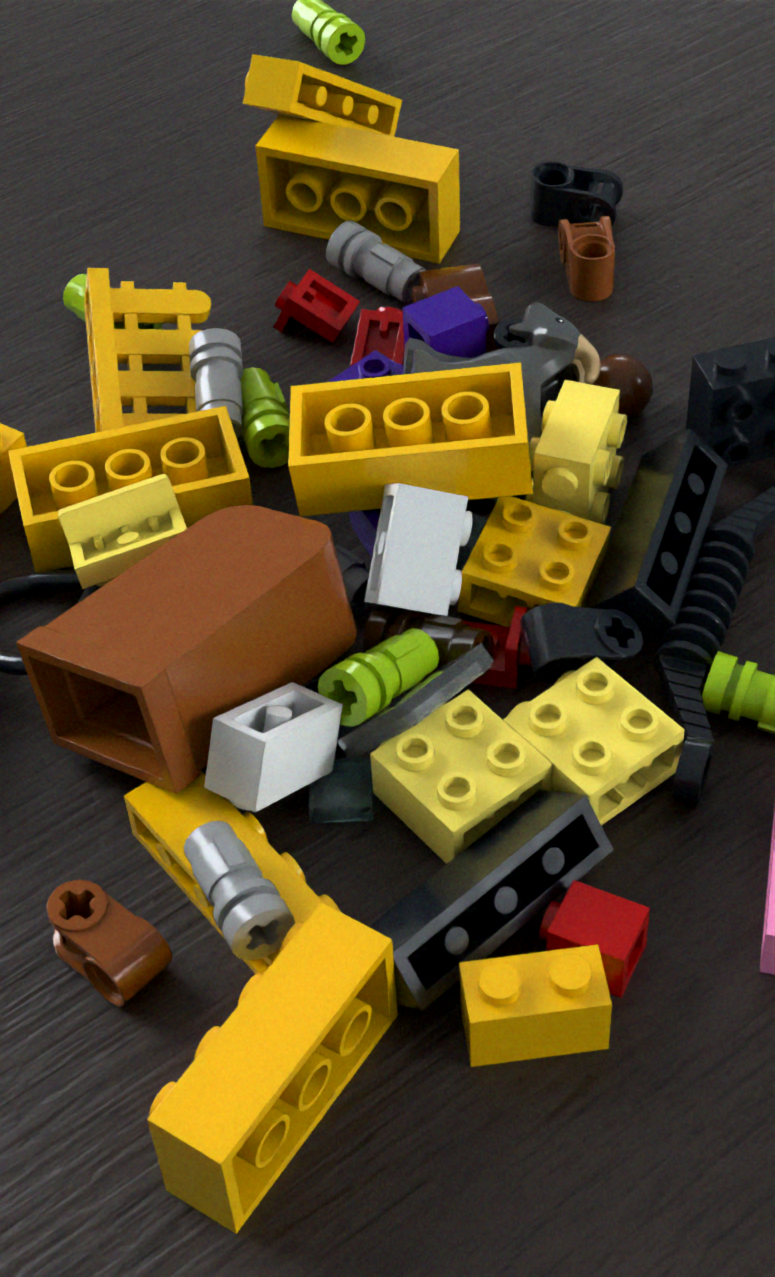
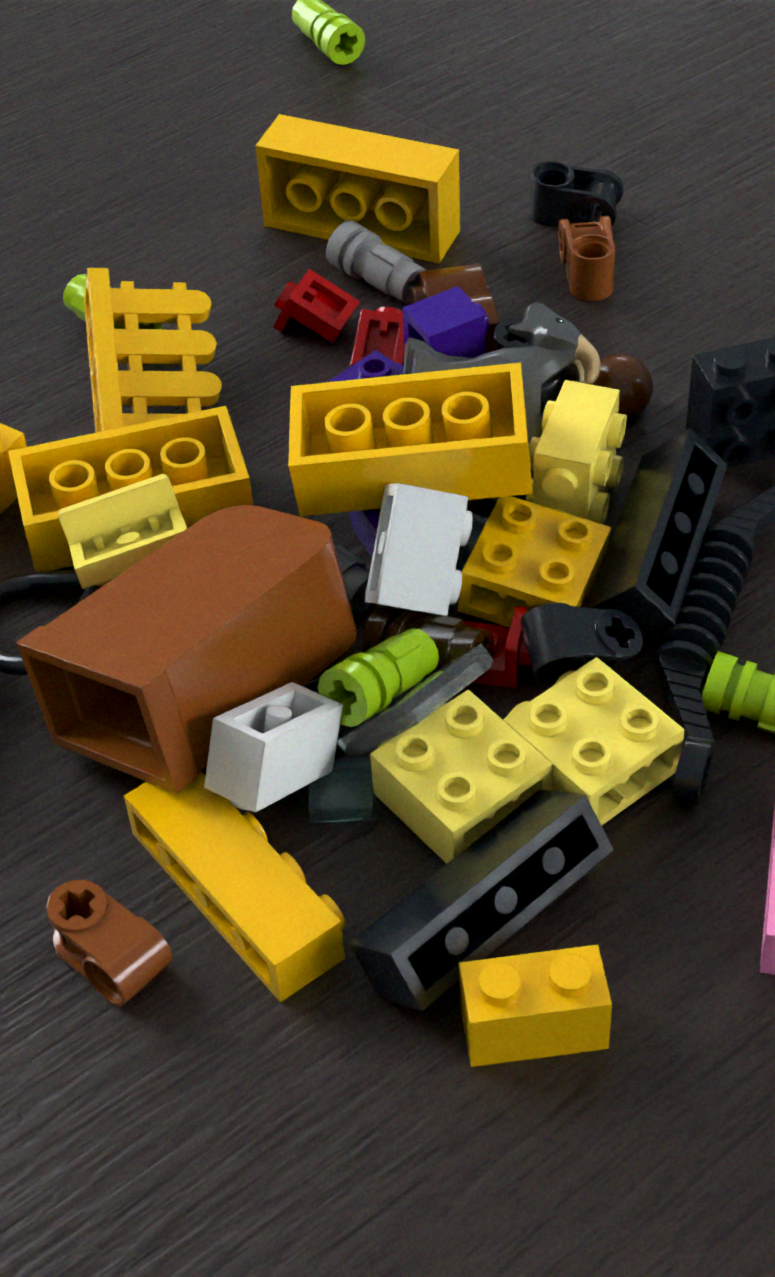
(217, 372): light grey axle -> none
(243, 901): light grey axle -> none
(264, 419): lime axle -> none
(274, 1066): yellow brick -> none
(318, 96): yellow brick -> none
(599, 918): red brick -> none

